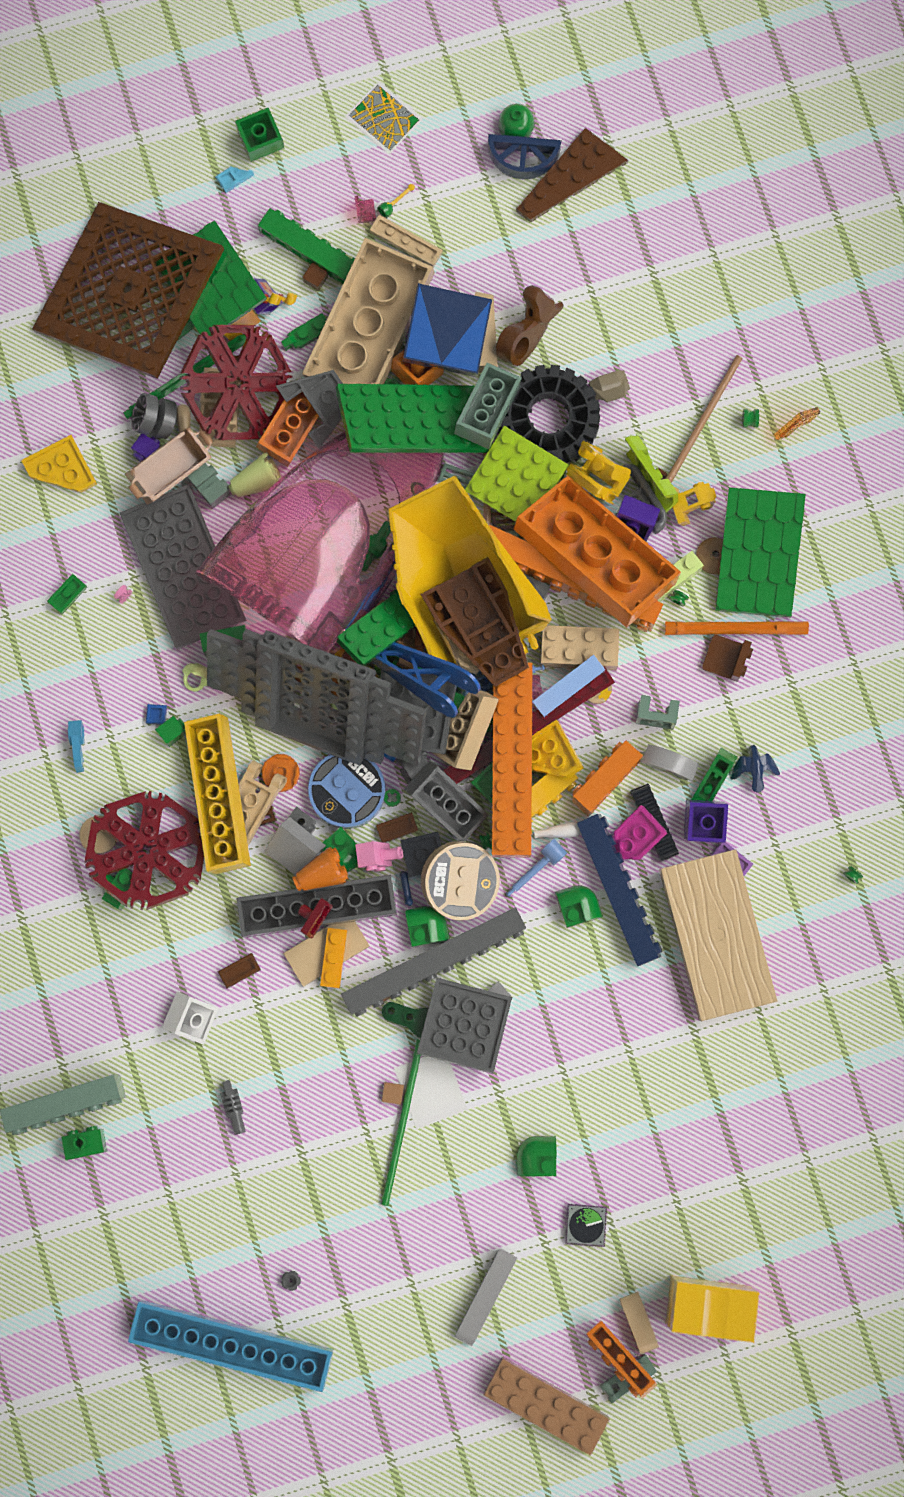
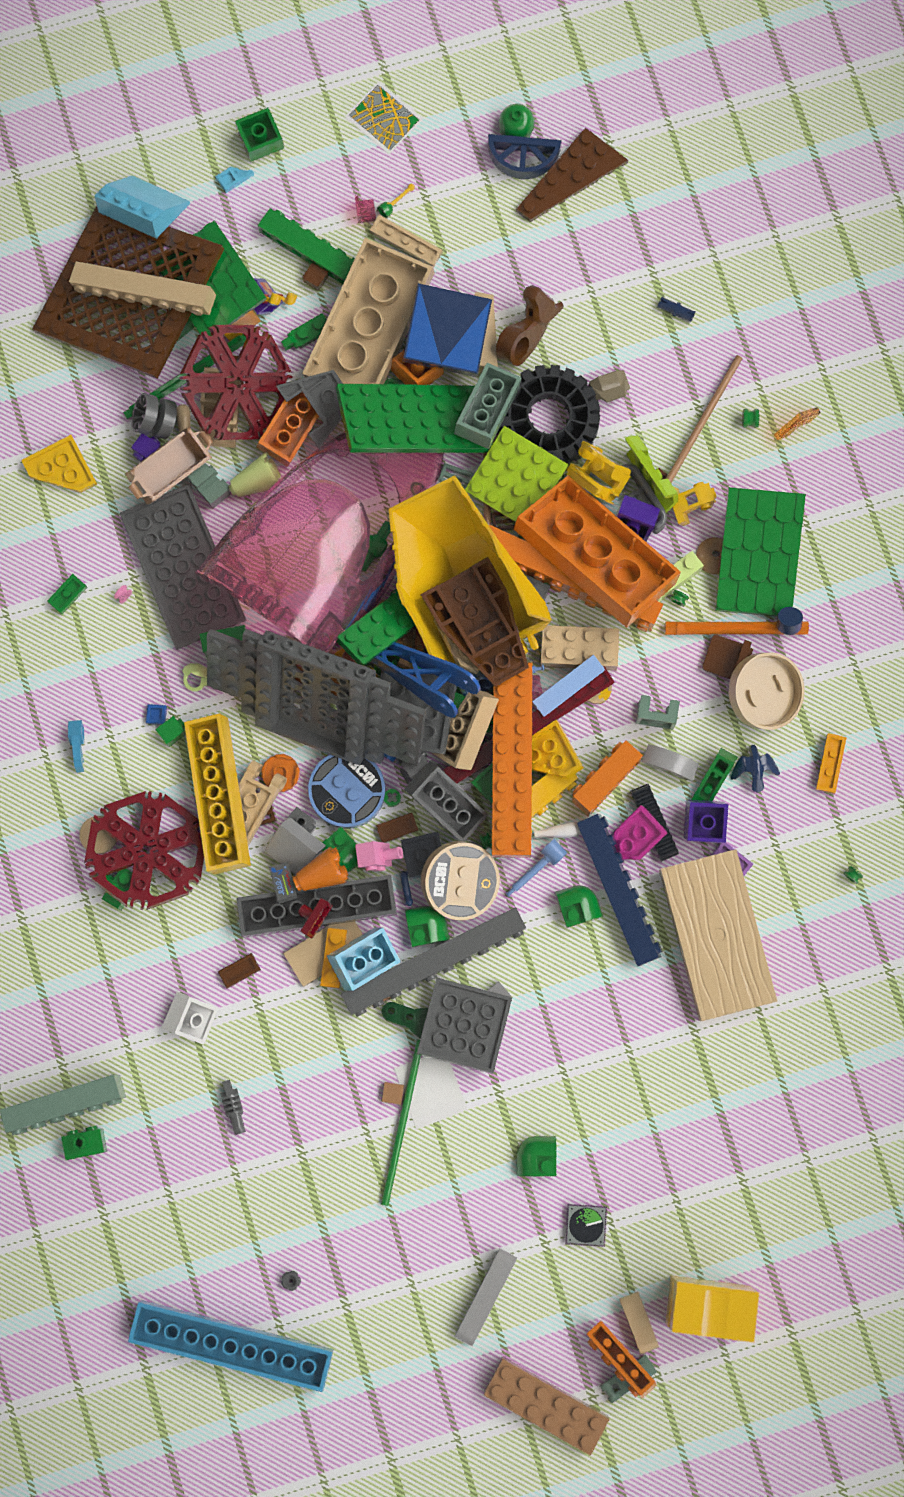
(140, 205): none -> medium azure slope
(142, 288): none -> tan brick
(283, 882): none -> dark grey tile
(363, 959): none -> medium azure brick
(676, 309): none -> dark blue pin
(766, 691): none -> tan piece
(789, 620): none -> dark blue piece
(831, 763): none -> light orange plate

